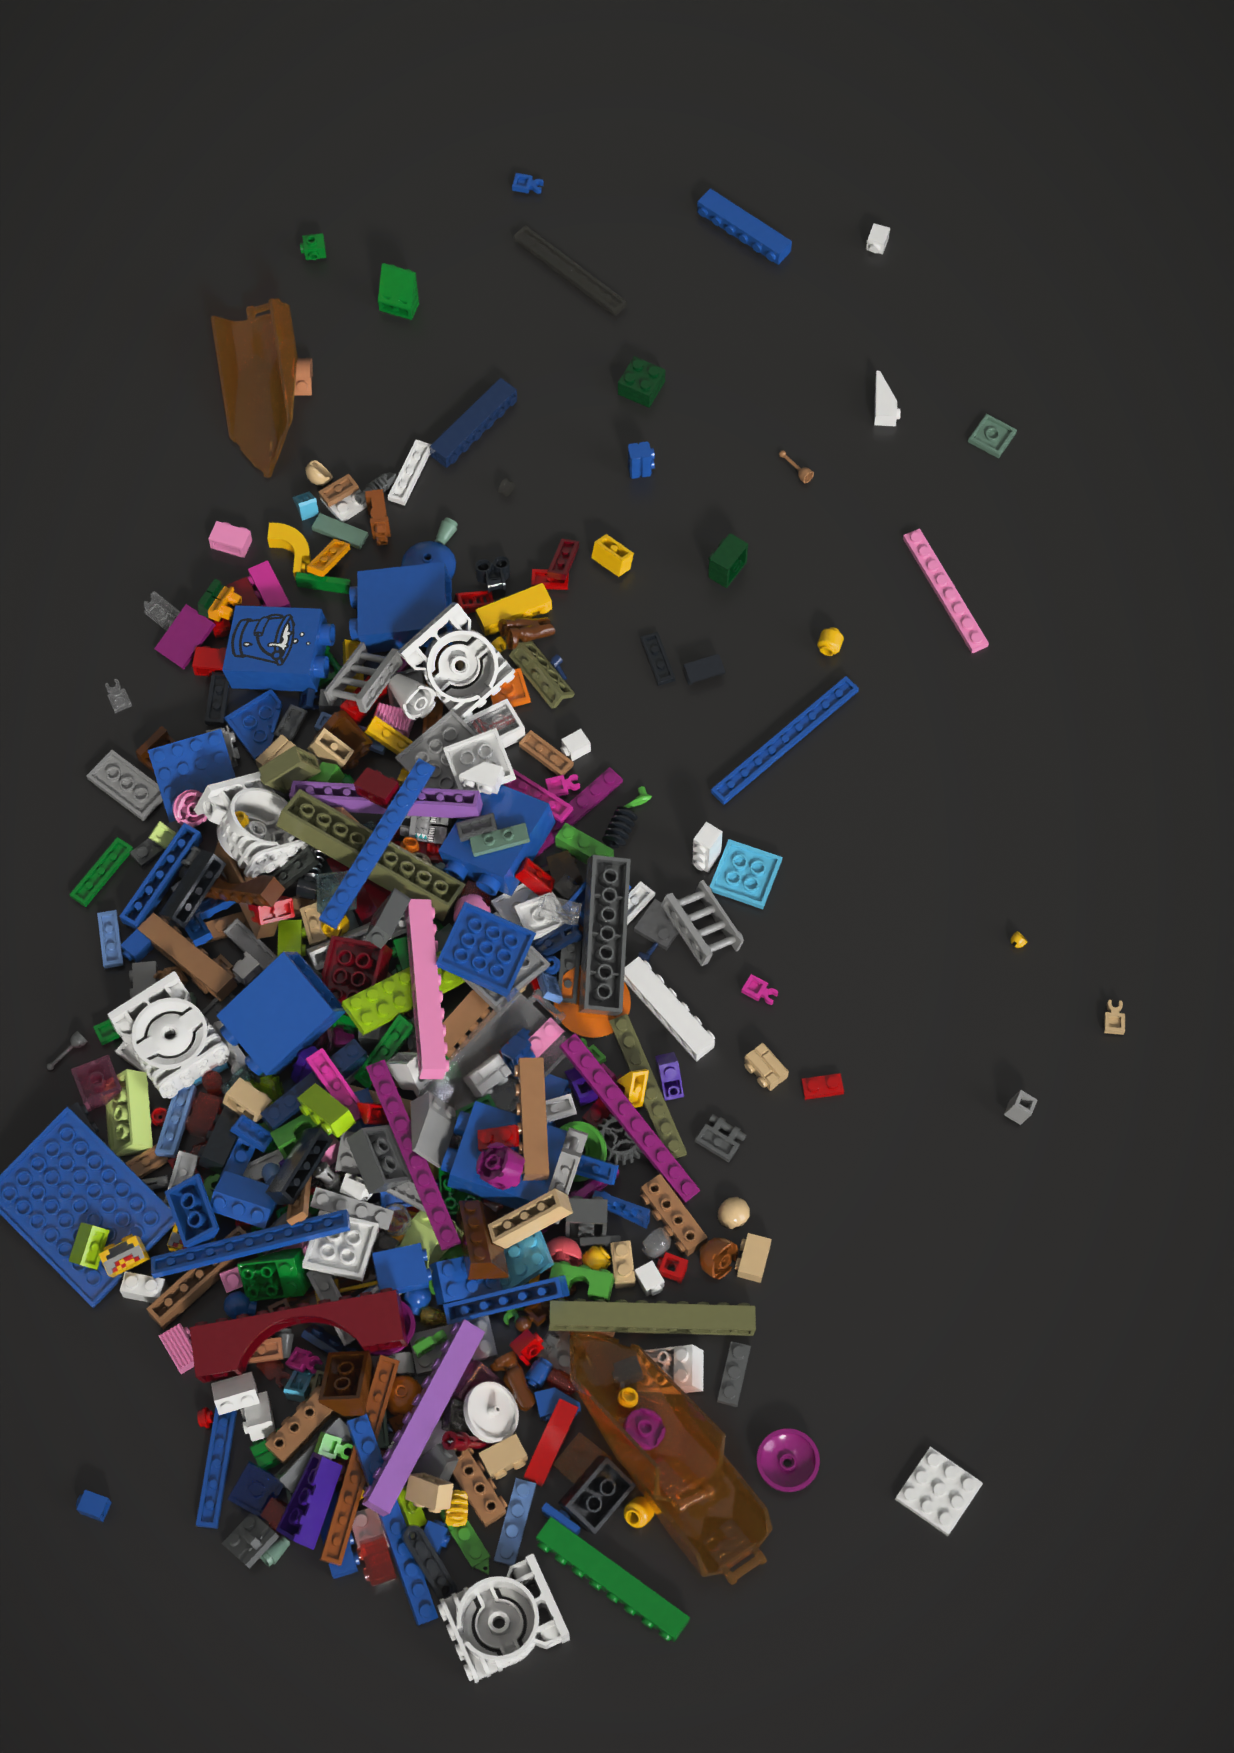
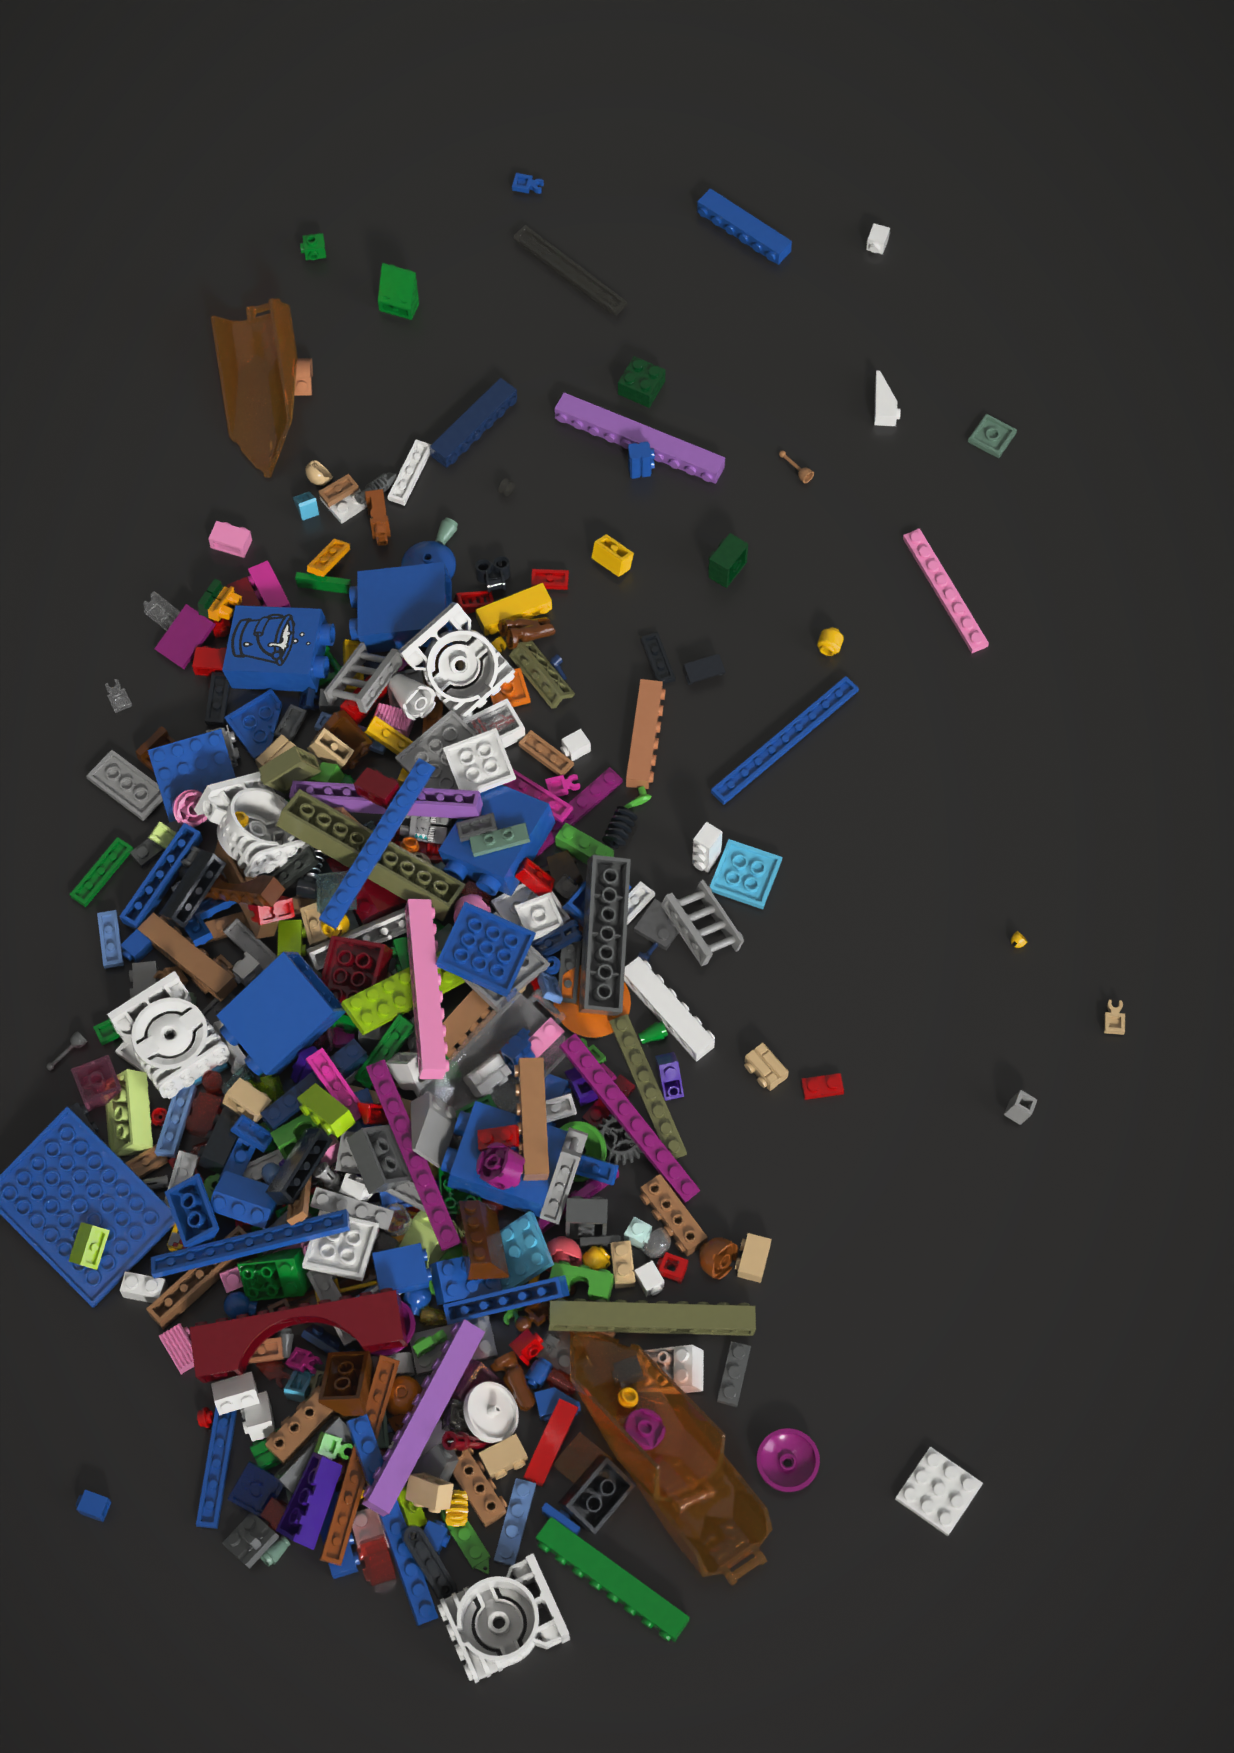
(123, 1255): brick -> none
(291, 539): yellow arch -> none
(339, 530): sand green tile -> none
(387, 918): dark grey slope -> none
(484, 777): white slope -> none
(530, 1218): tan brick -> none
(558, 909): clear hinge -> none
(563, 559): dark red plate -> none
(625, 1209): blue wing -> none
(626, 431): none -> medium lavender brick
(635, 1086): yellow slope -> none
(637, 1232): none -> light aqua brick
(638, 1512): yellow head -> none
(644, 734): none -> nougat brick
(653, 1033): none -> green cone
(718, 1143): dark grey plate -> none
(733, 1212): tan hair -> none
(757, 988): dark pink plate -> none

